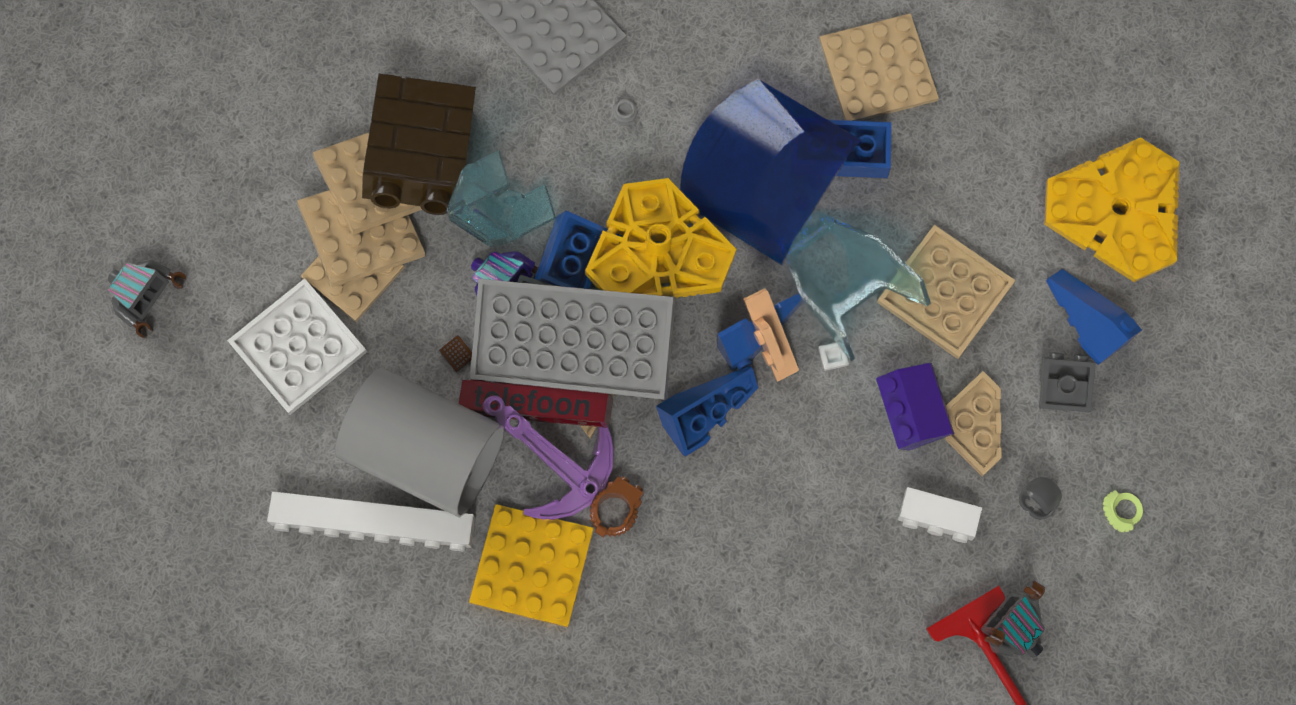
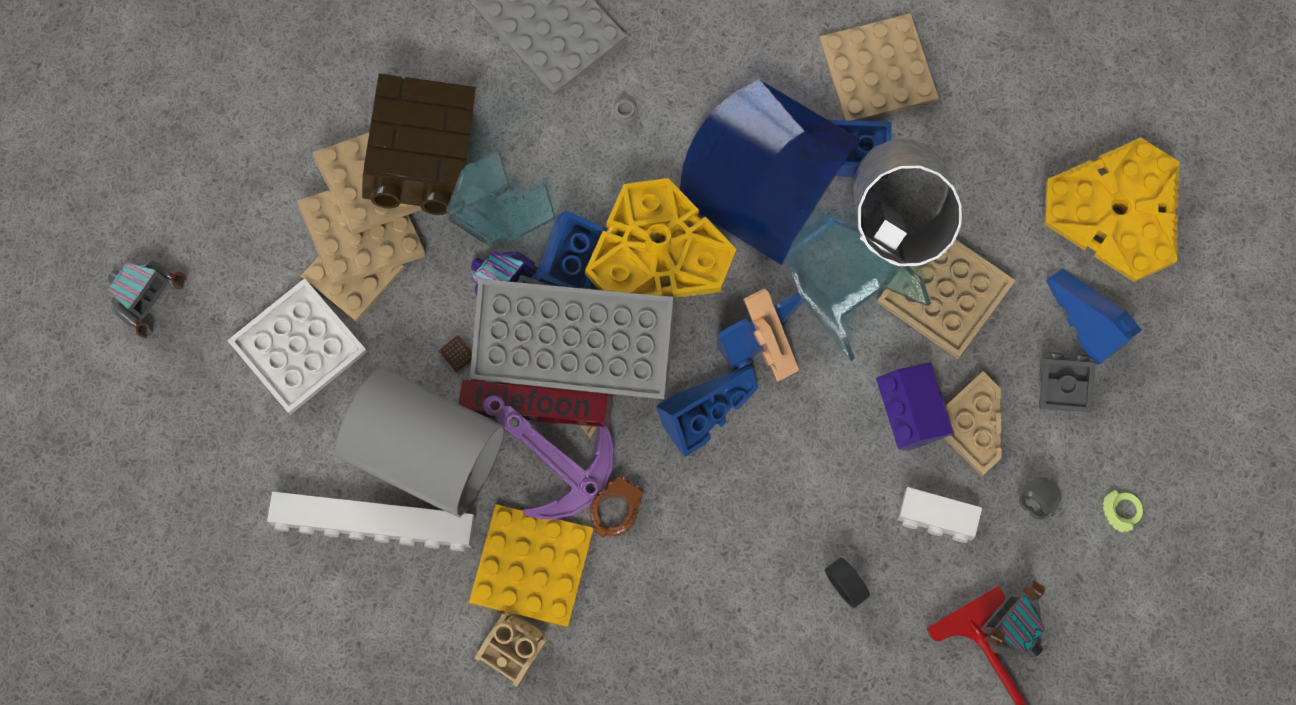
(508, 647): none -> tan slope
(832, 356): white tile -> none
(847, 582): none -> black tyre
(886, 230): none -> light grey piece

